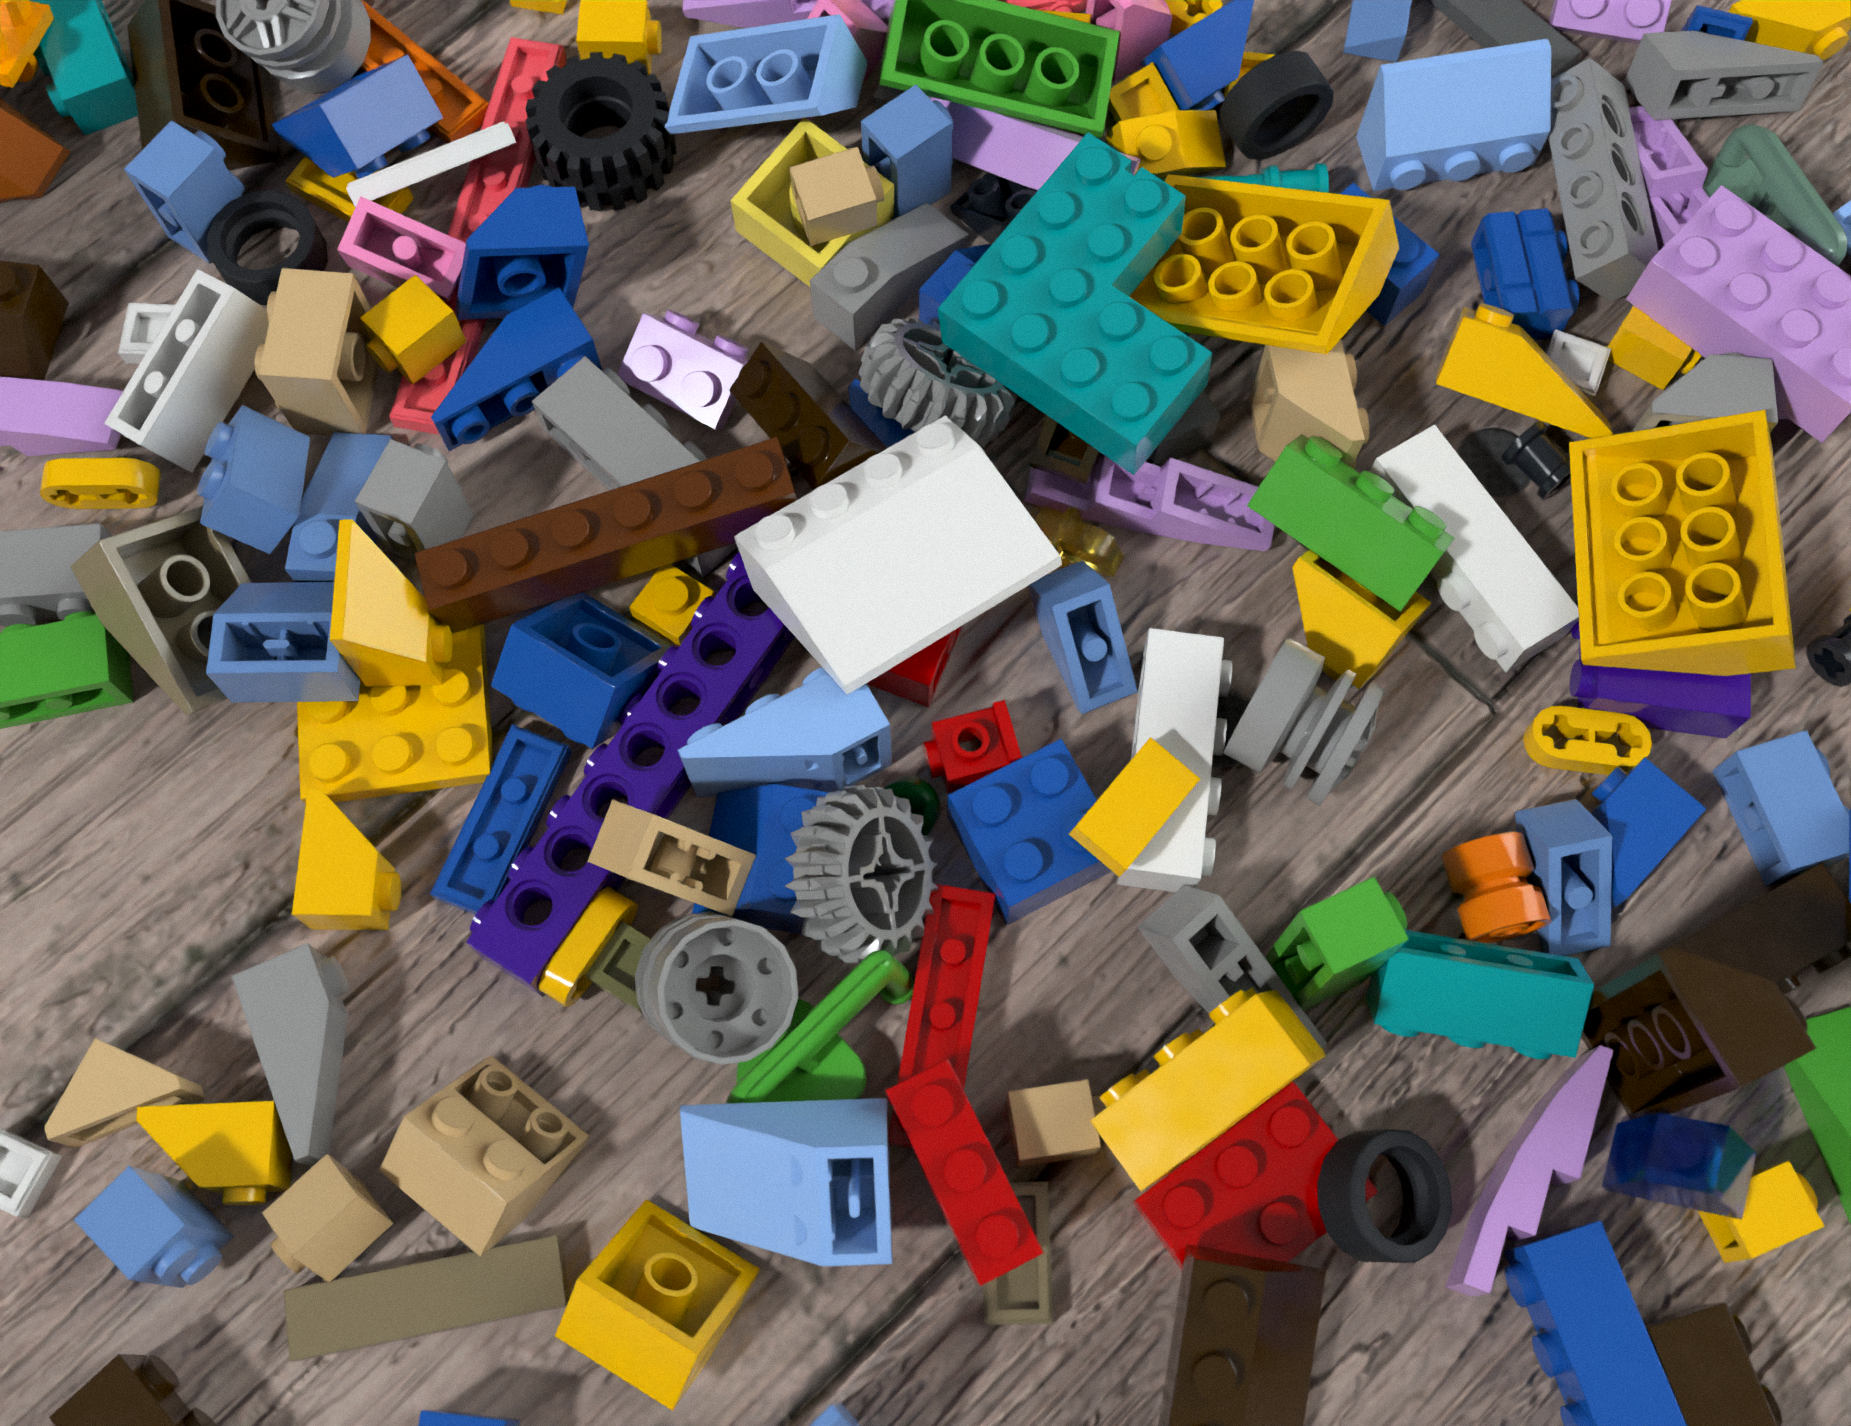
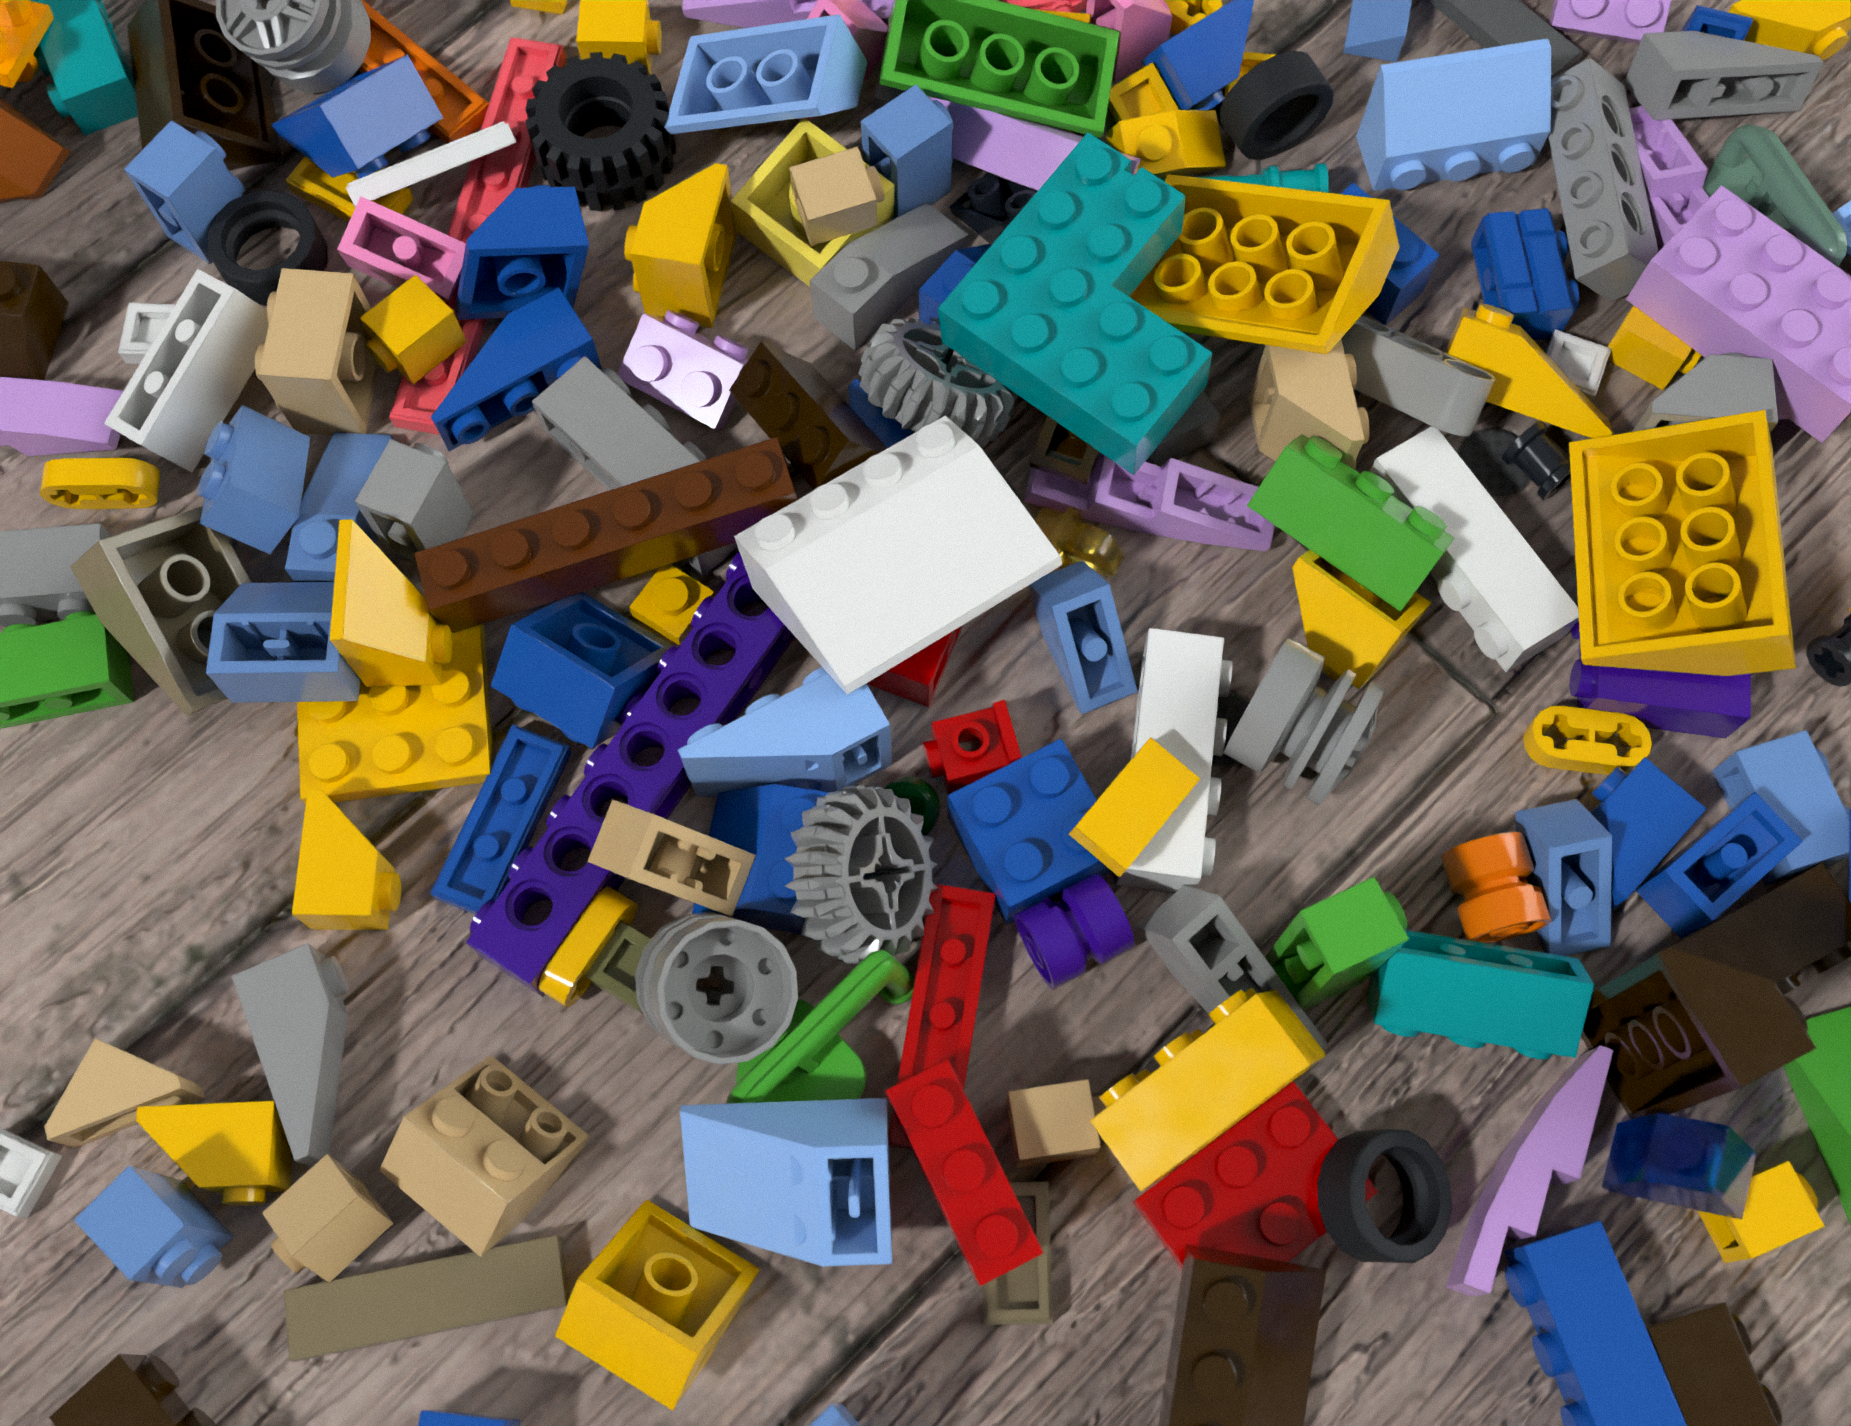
(684, 246): none -> yellow slope
(1077, 929): none -> dark purple wheel
(1417, 377): none -> light grey beam
(1719, 866): none -> blue slope

